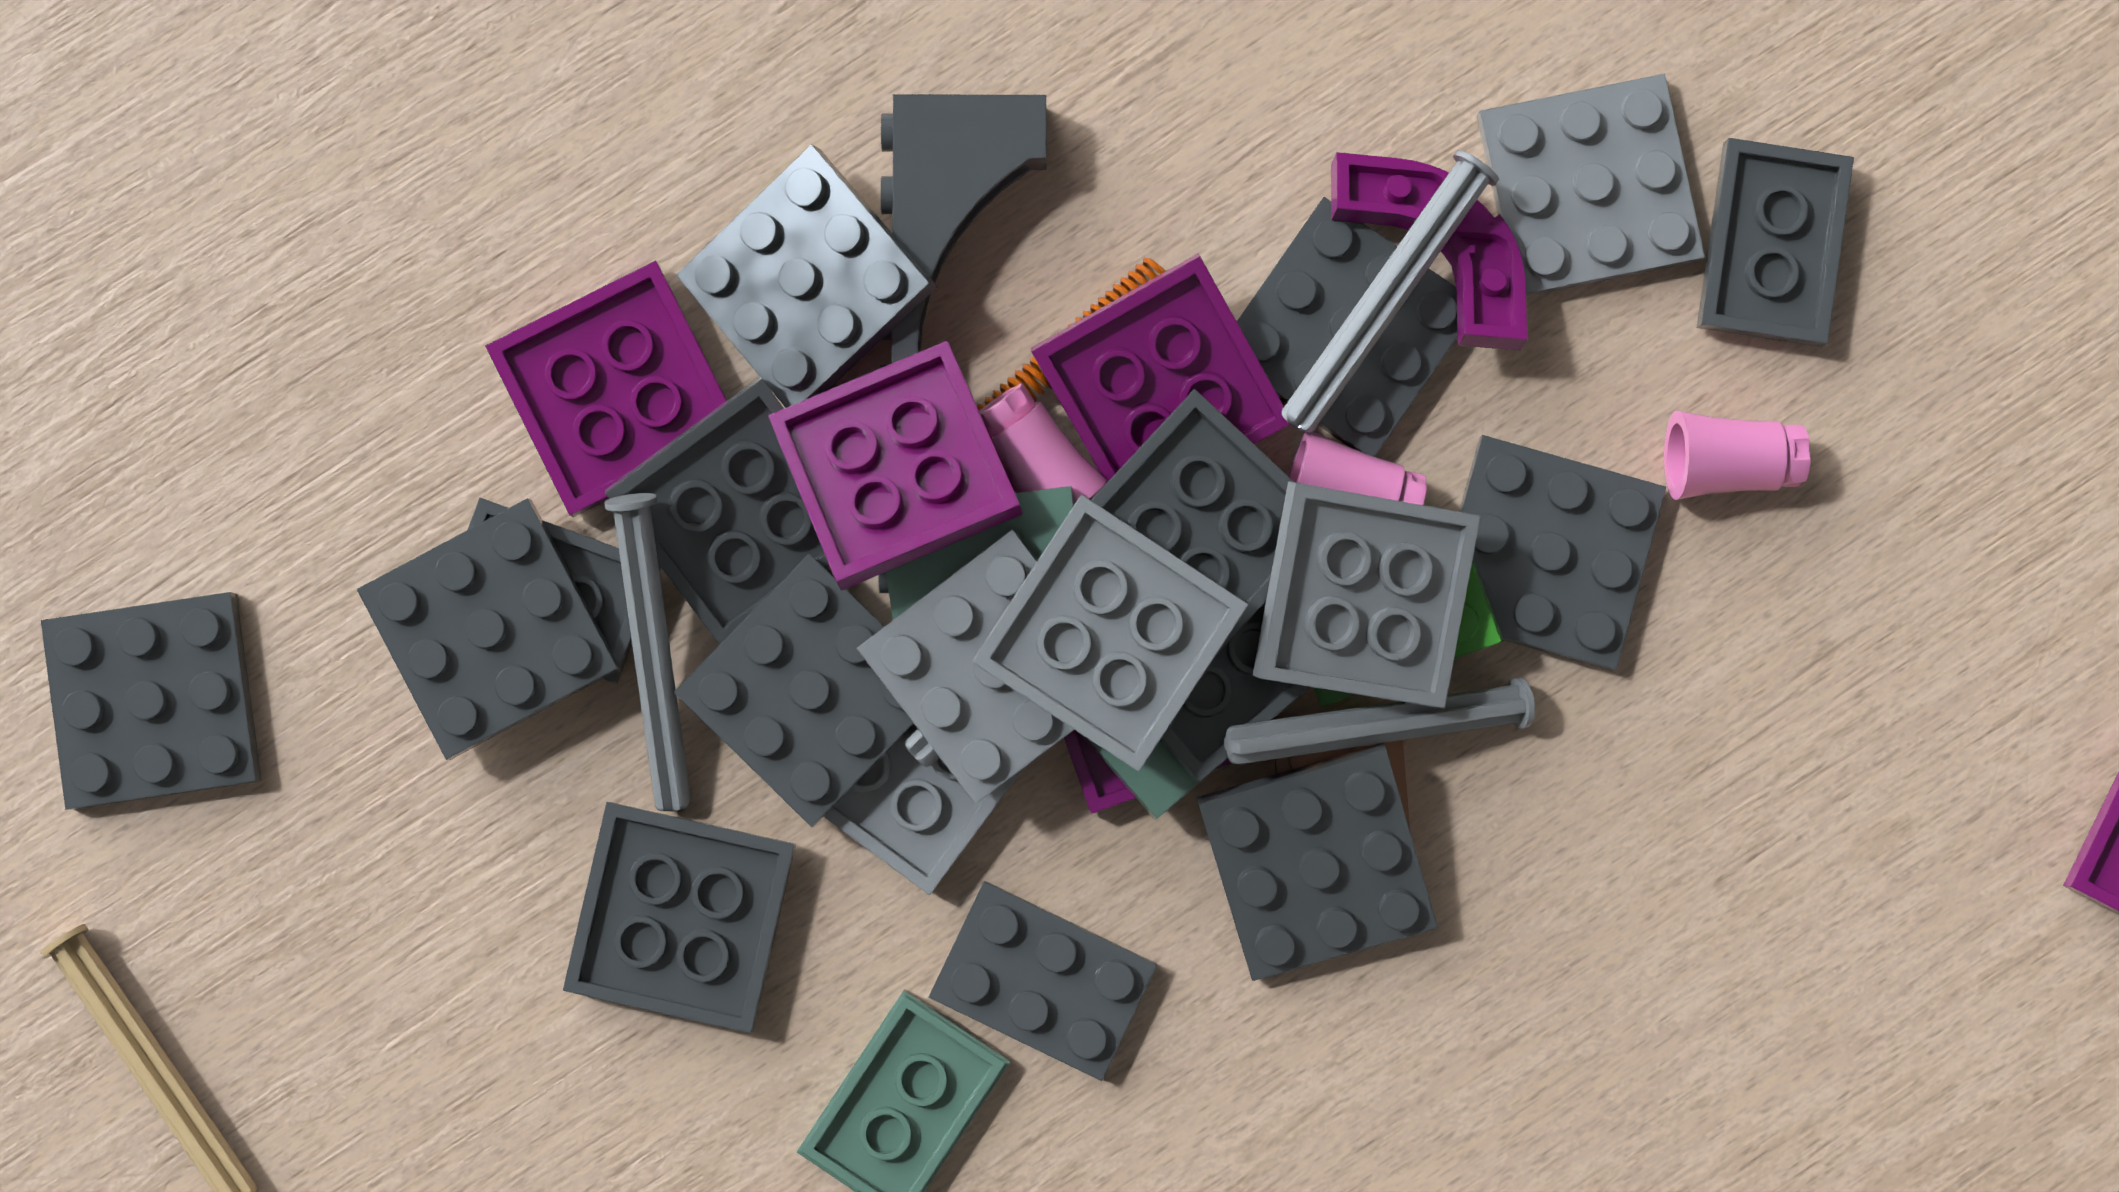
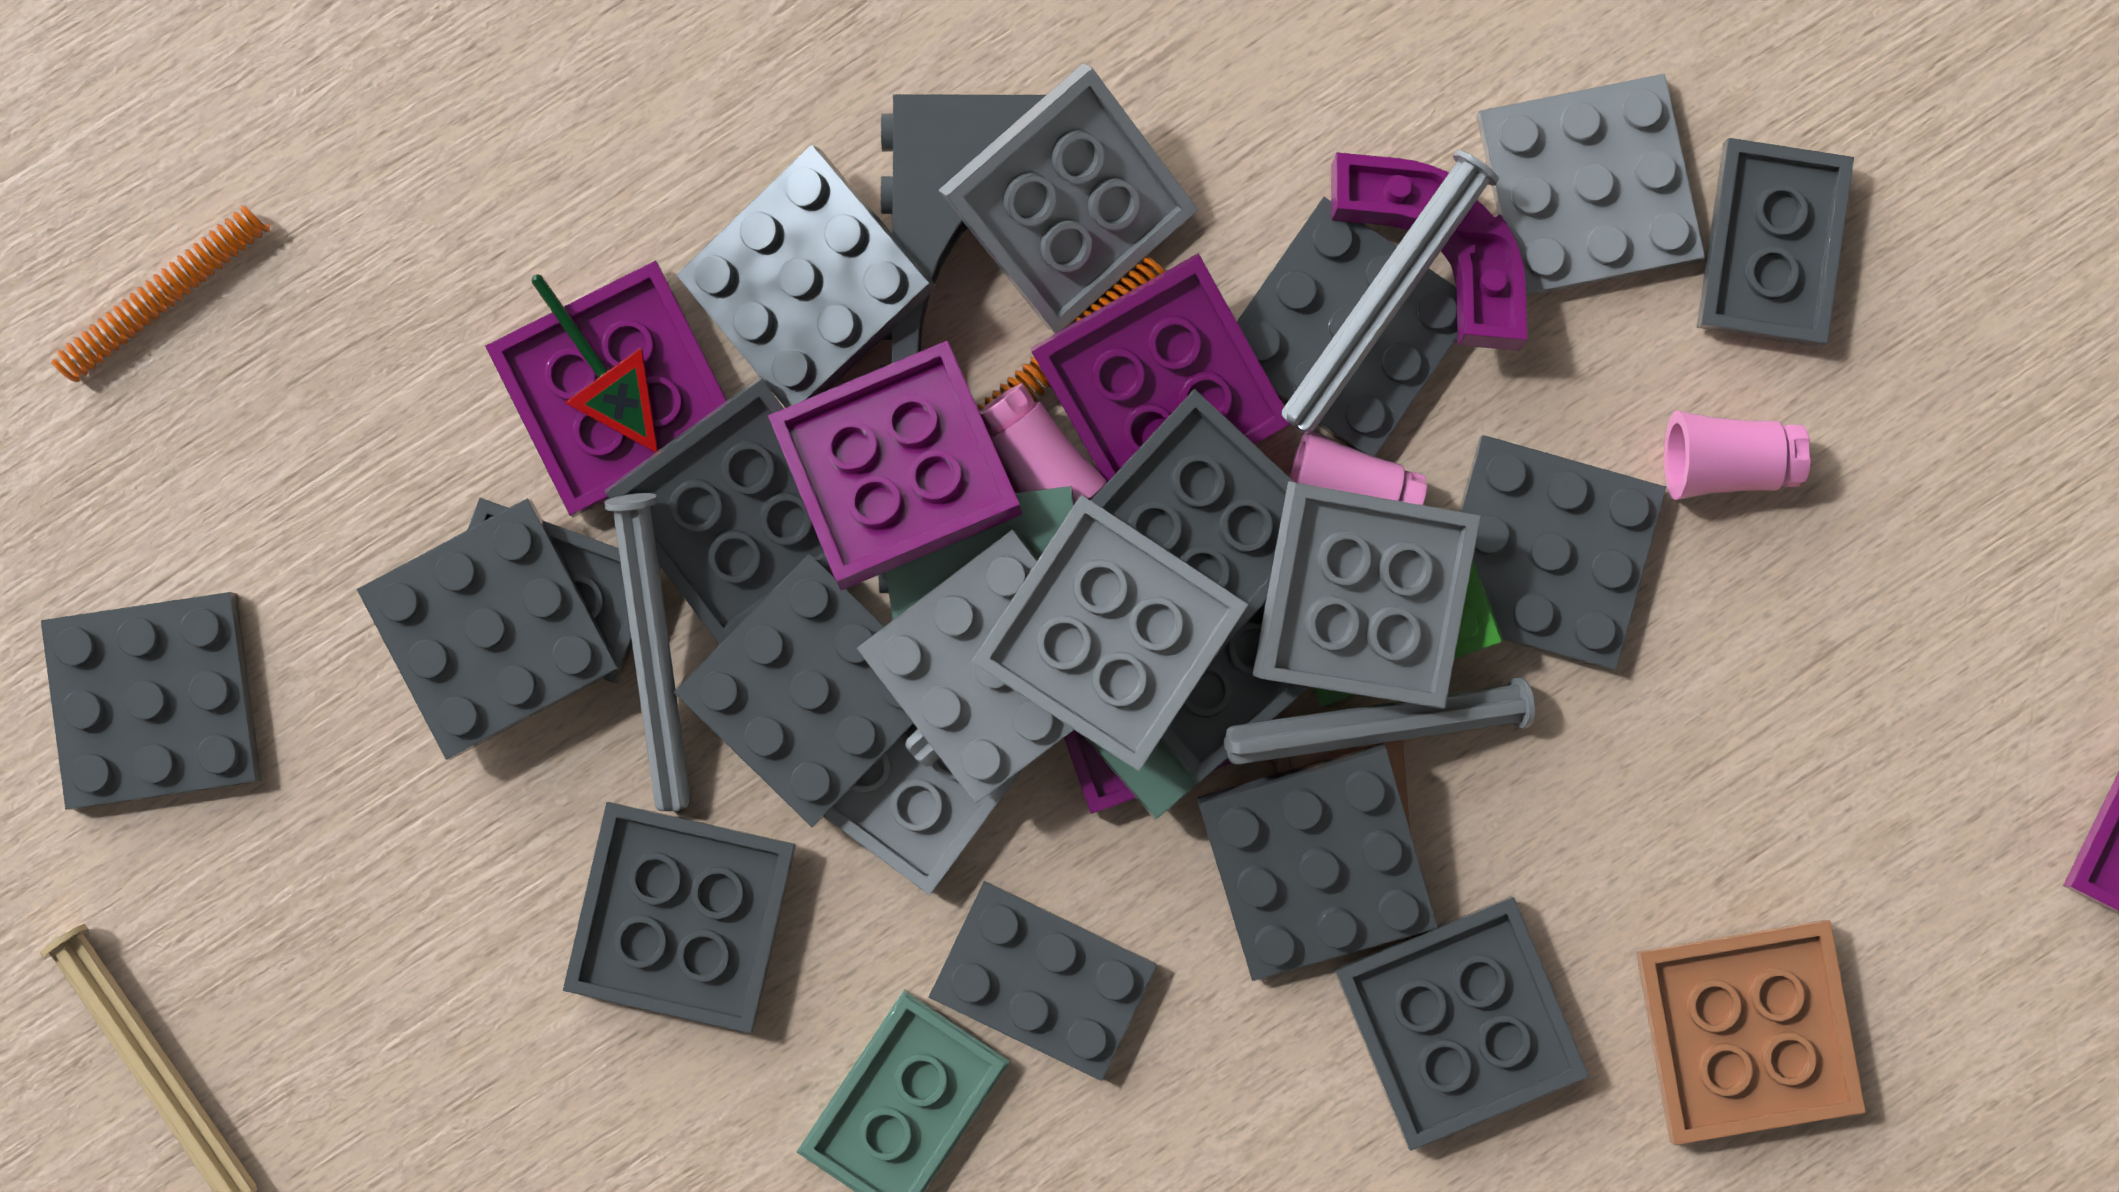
(211, 263): none -> orange piece
(620, 394): none -> piece
(1069, 198): none -> light grey plate
(1461, 1023): none -> dark grey plate
(1750, 1032): none -> nougat plate

